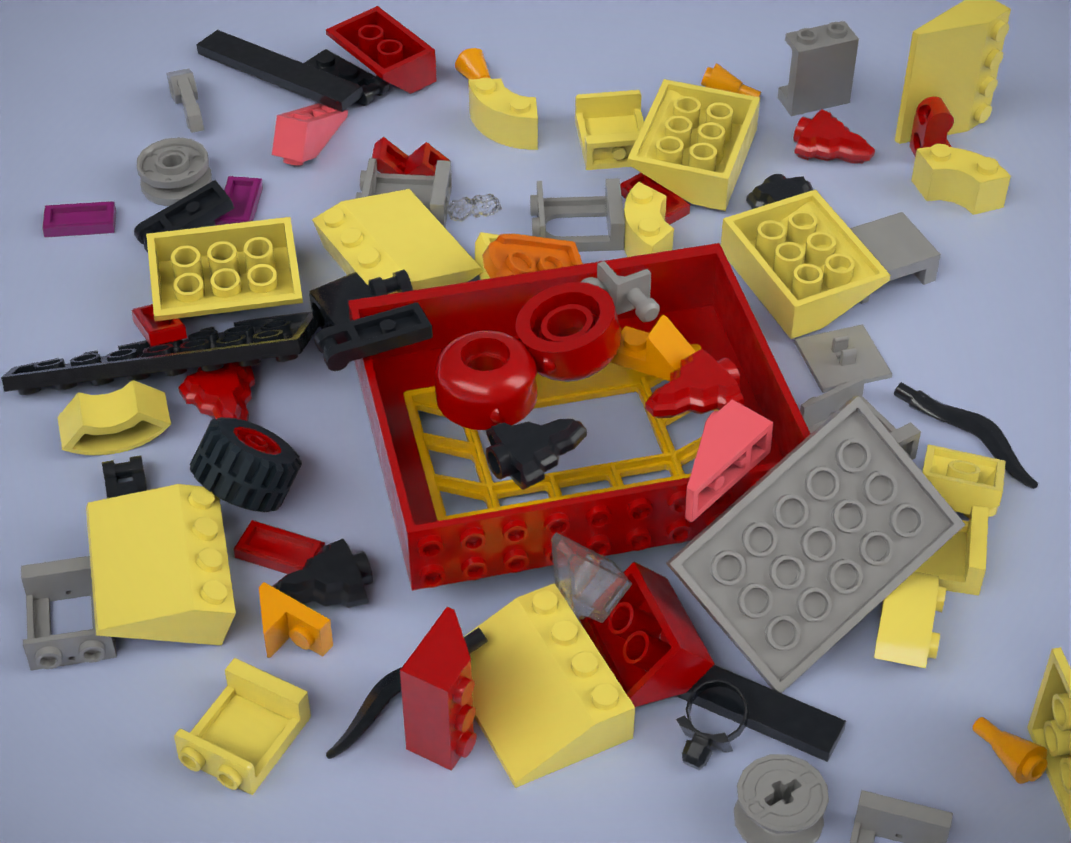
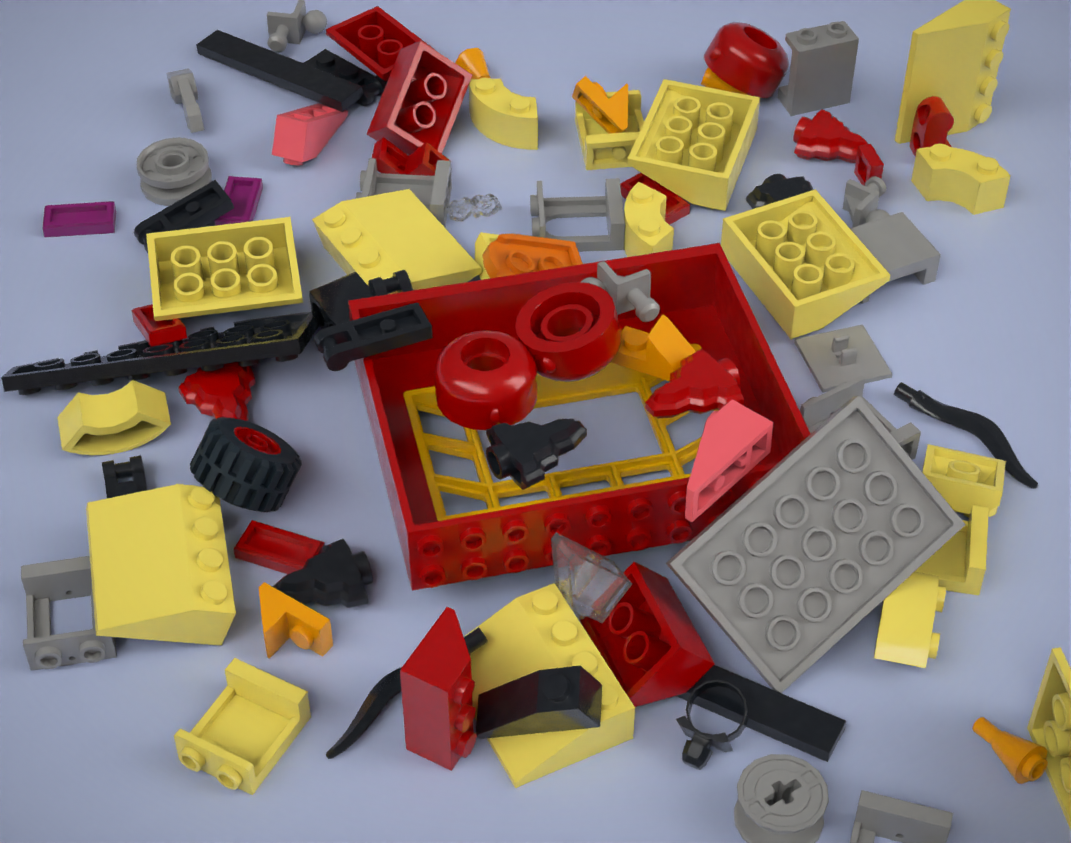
(290, 28): none -> light grey piece
(420, 99): none -> red slope
(540, 704): none -> black slope
(608, 113): none -> light orange slope
(747, 59): none -> red piece
(863, 200): none -> light grey piece
(867, 164): none -> red tile

